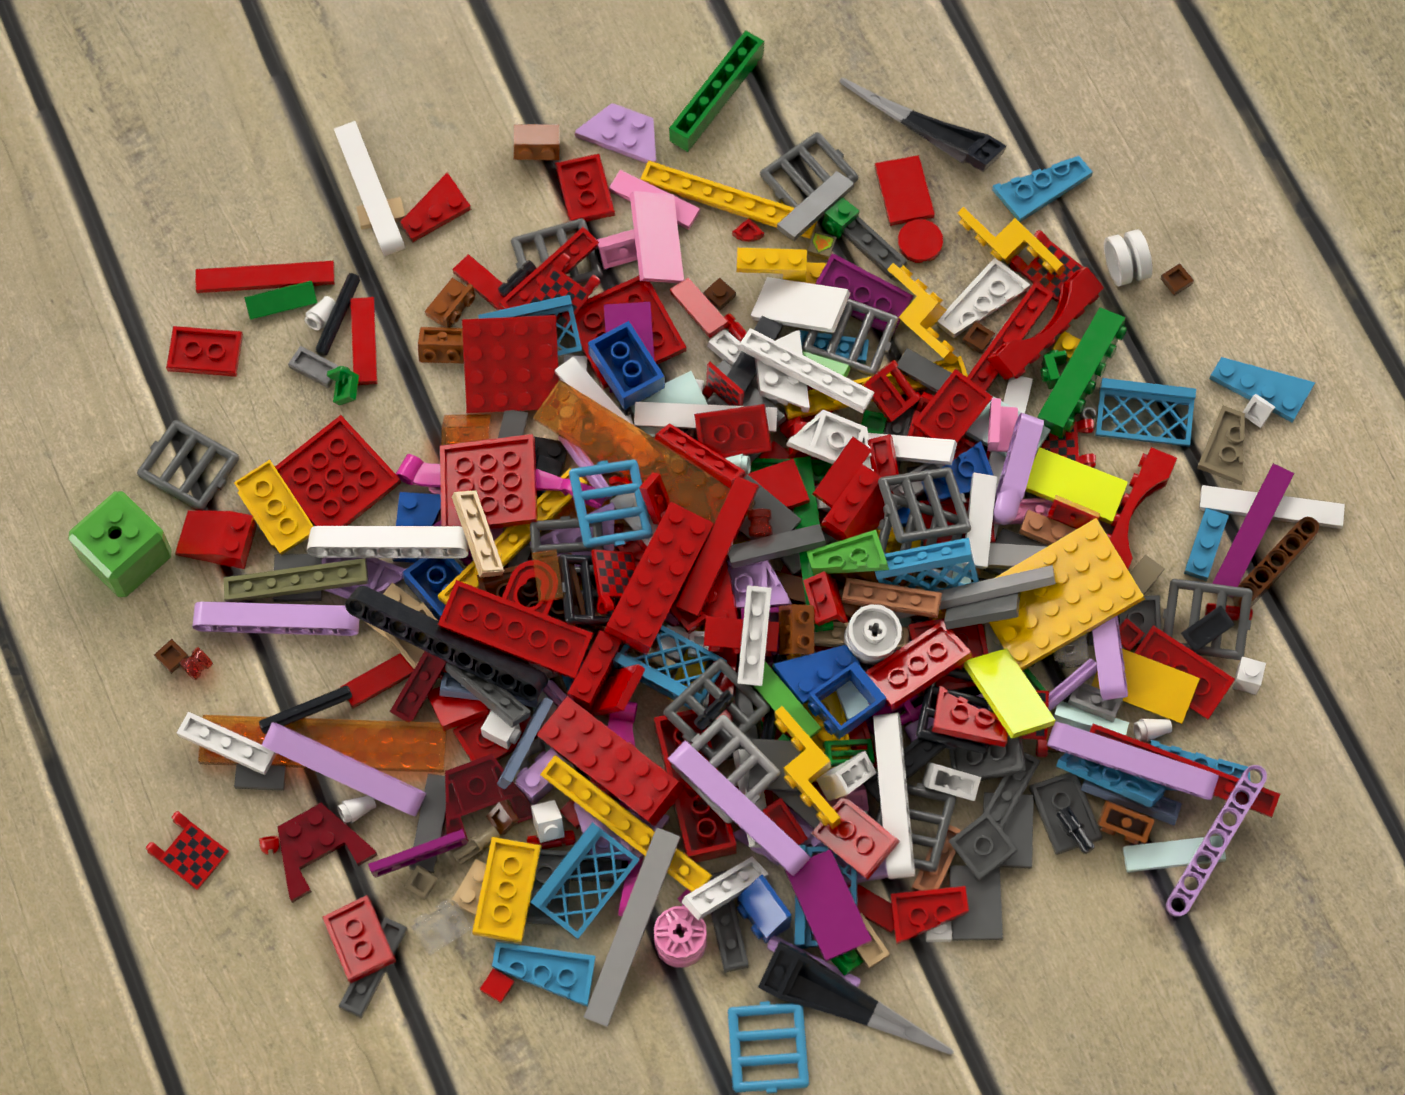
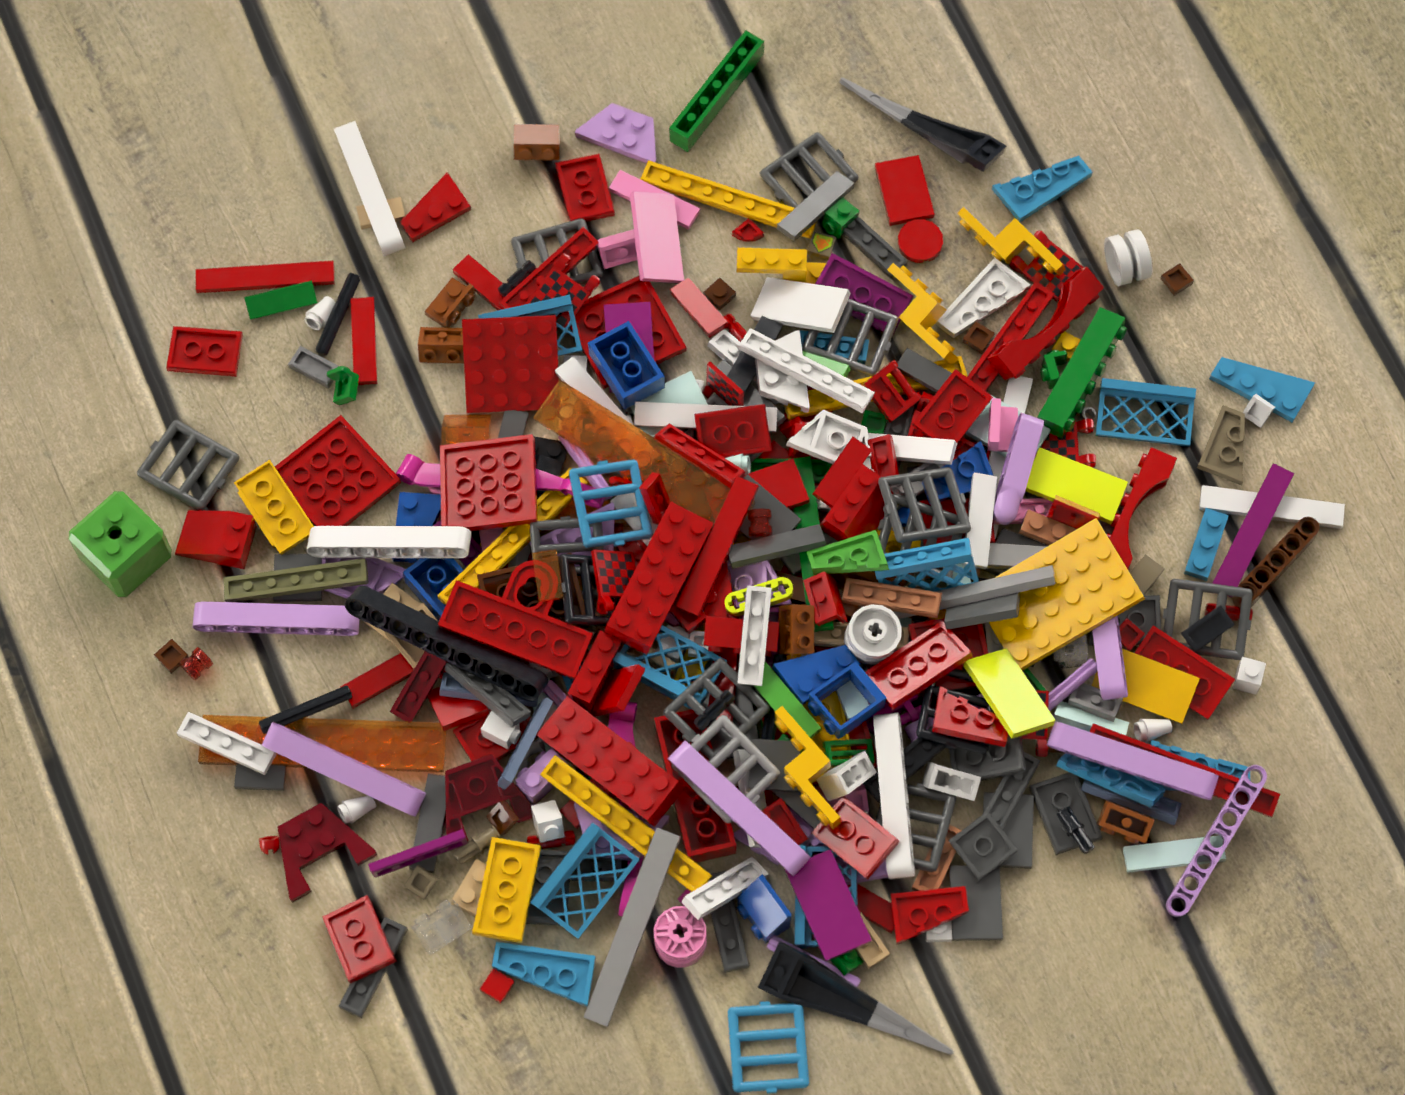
(191, 854): red flag -> none
(478, 533): tan tile -> none
(778, 597): none -> neon yellow beam

